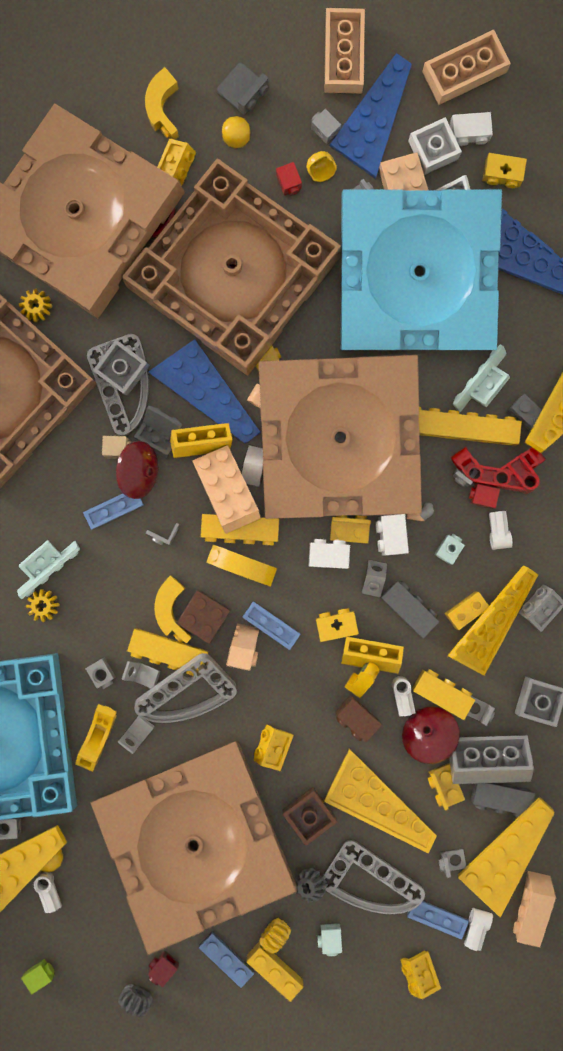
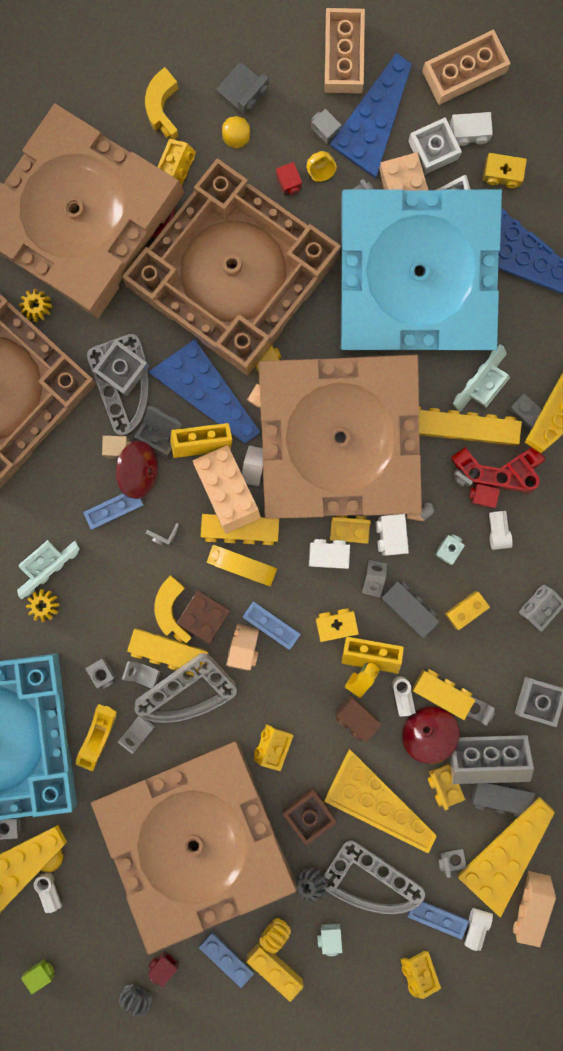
(487, 634): yellow wing -> none

